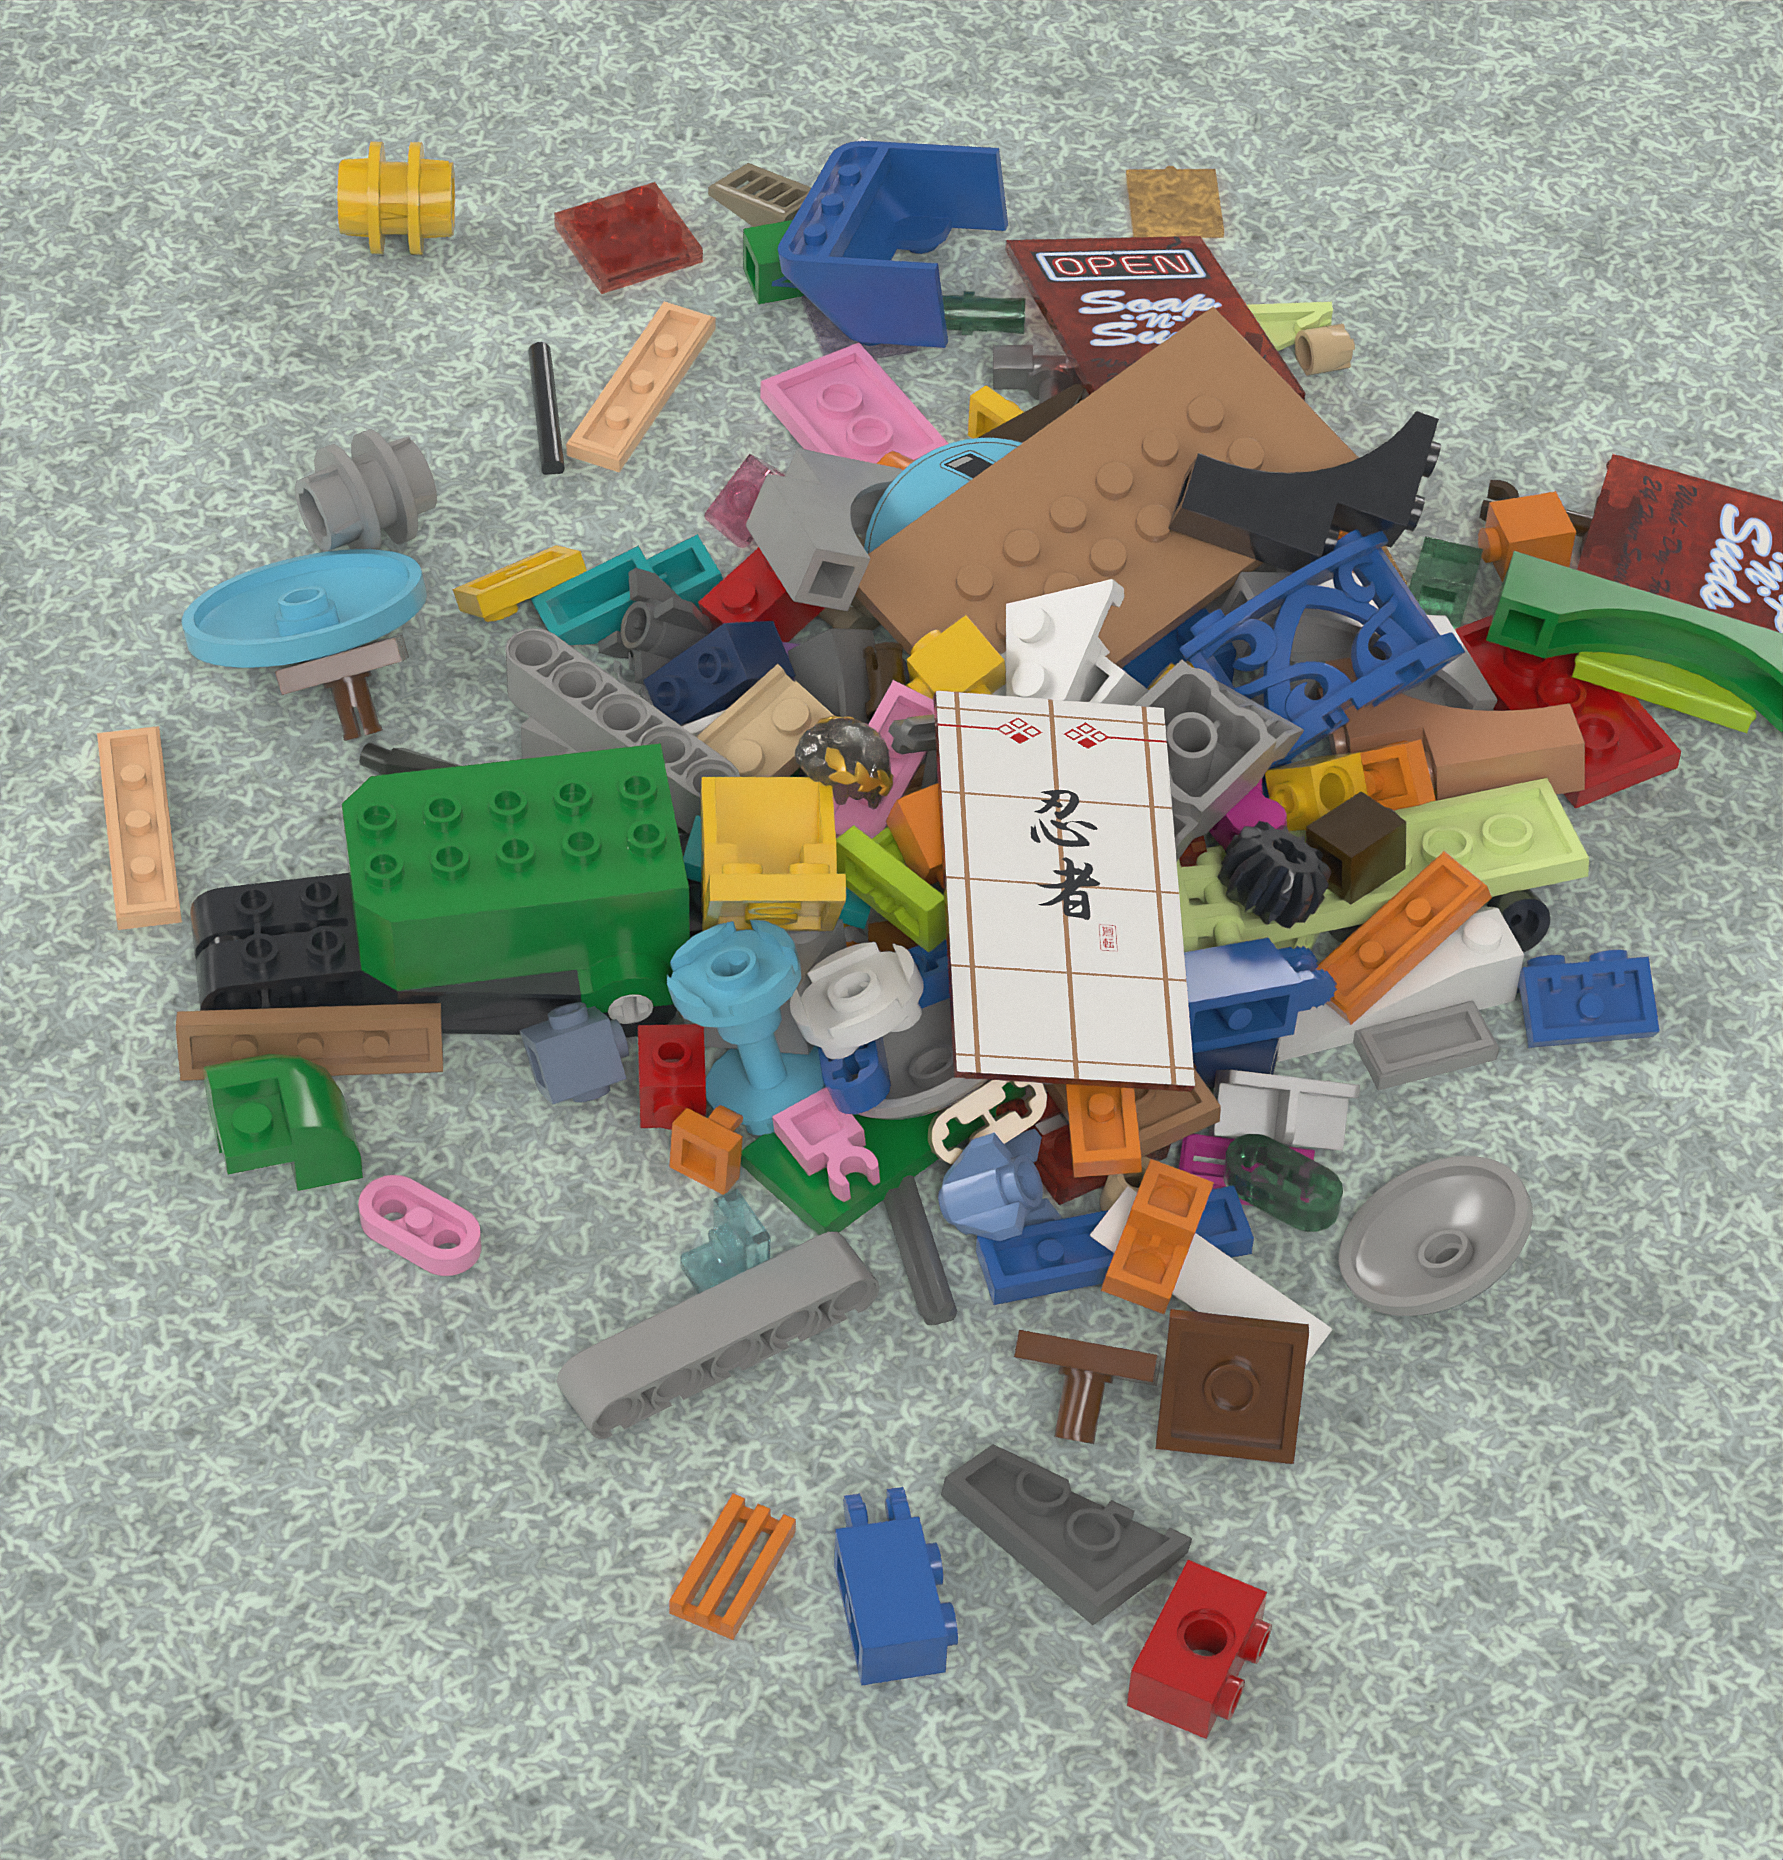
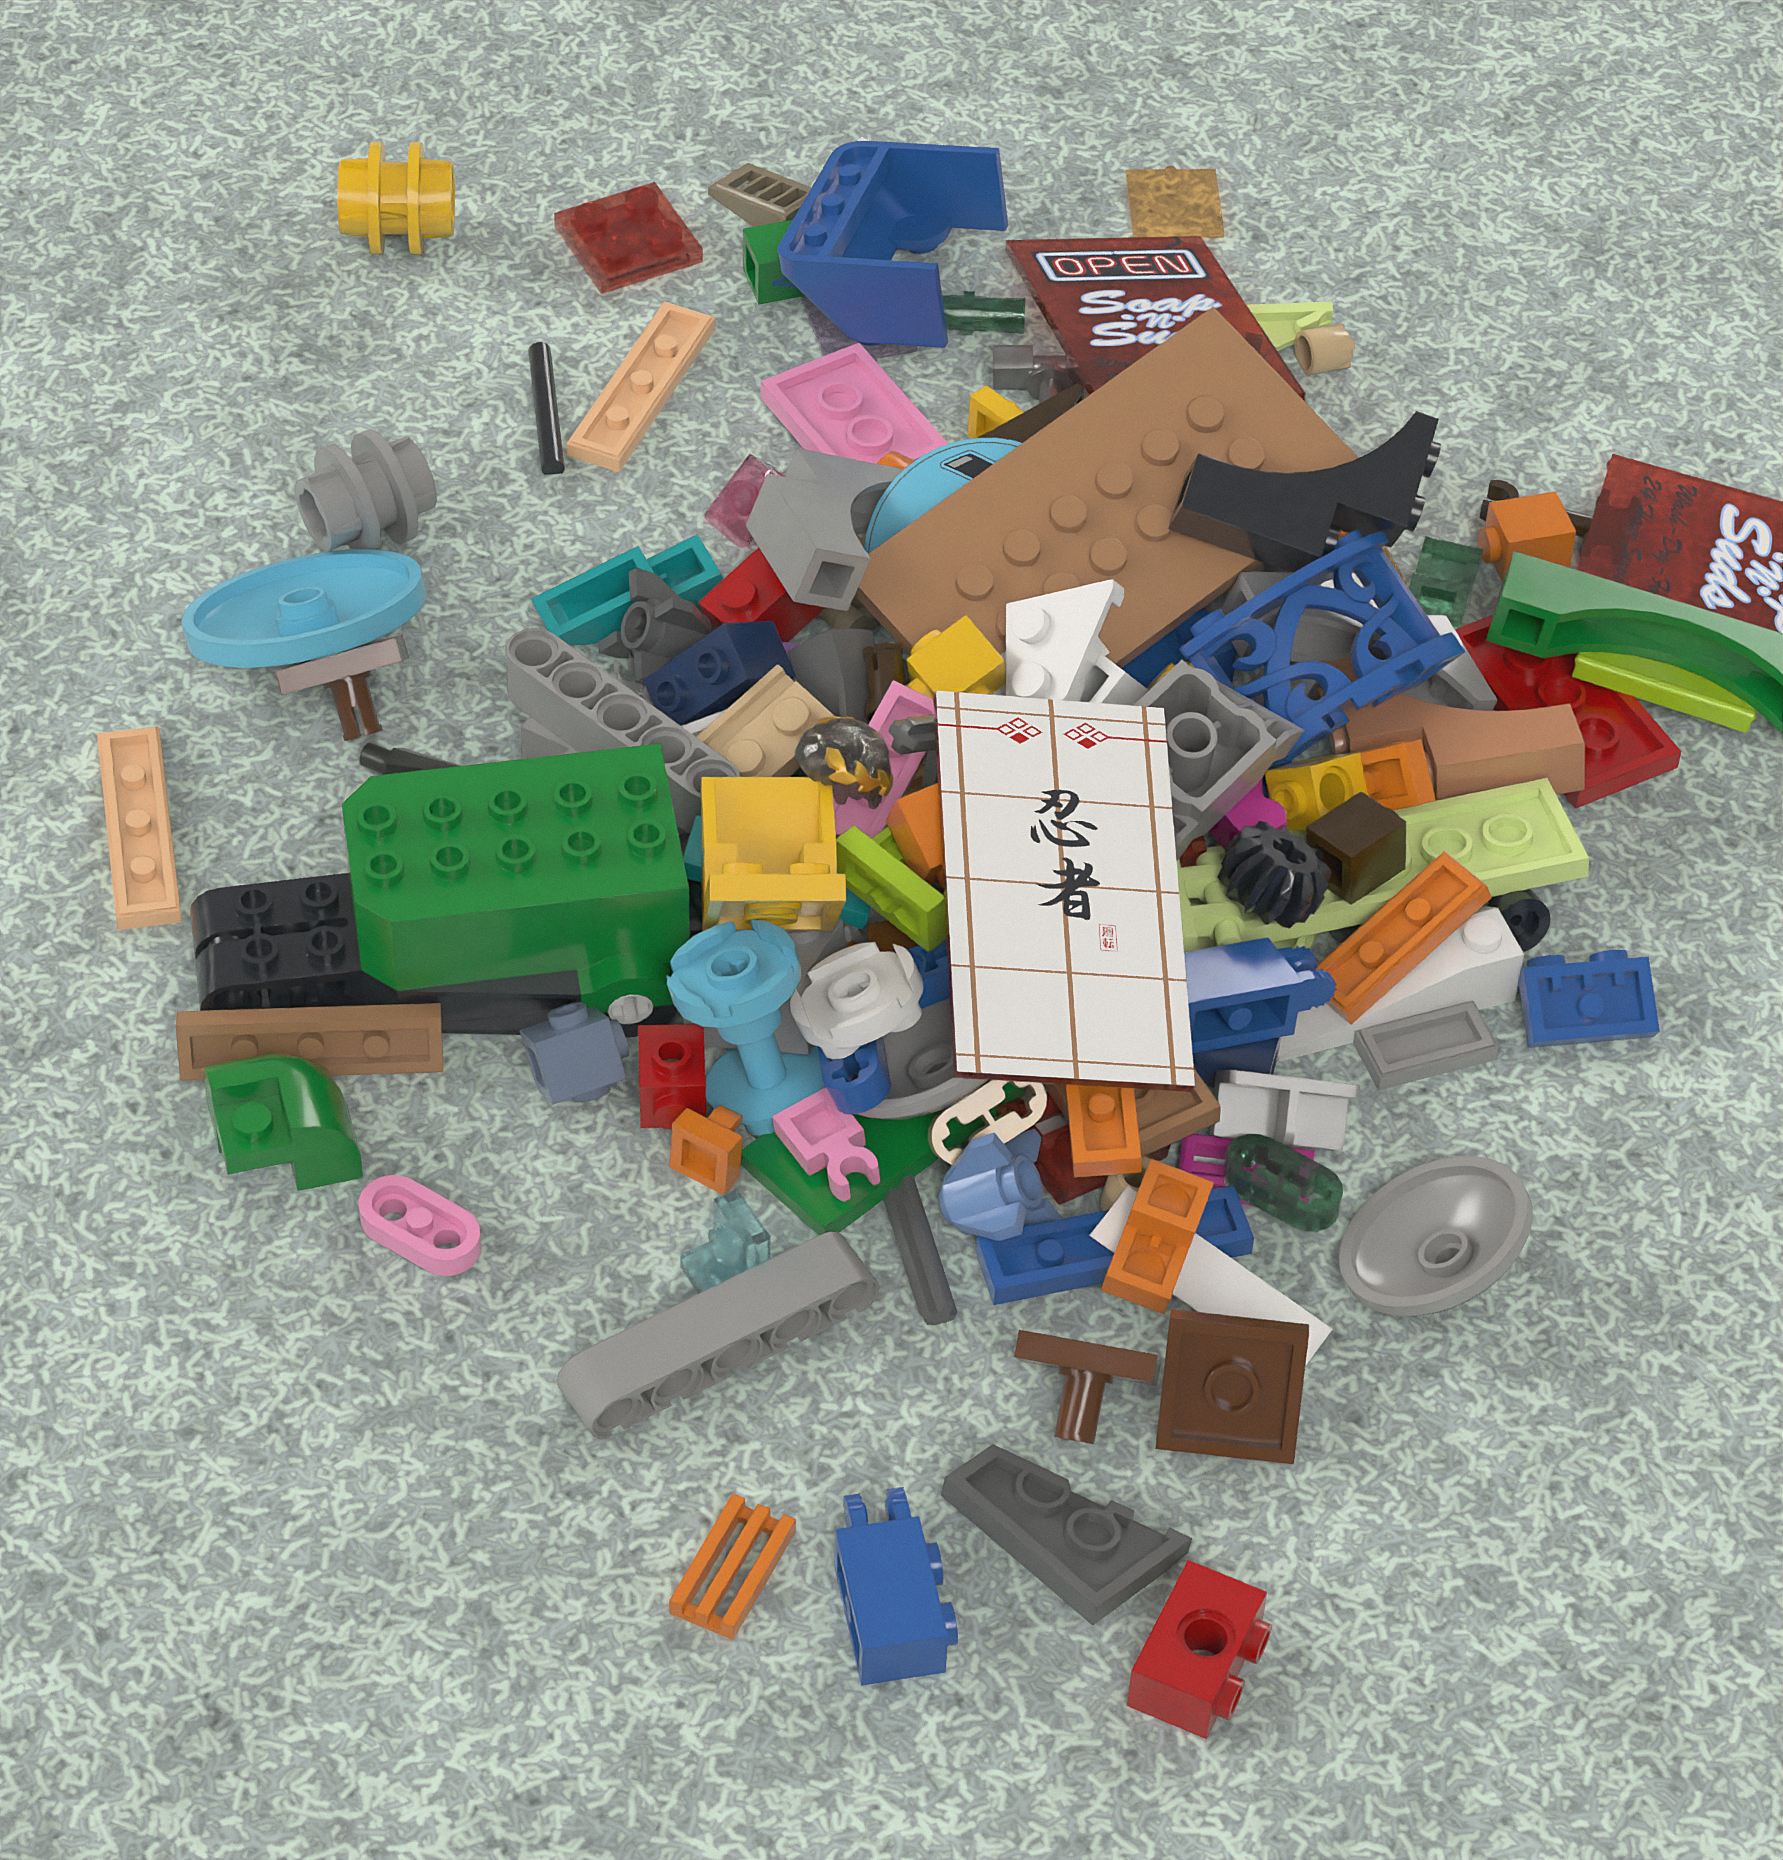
(499, 592): yellow plate -> none

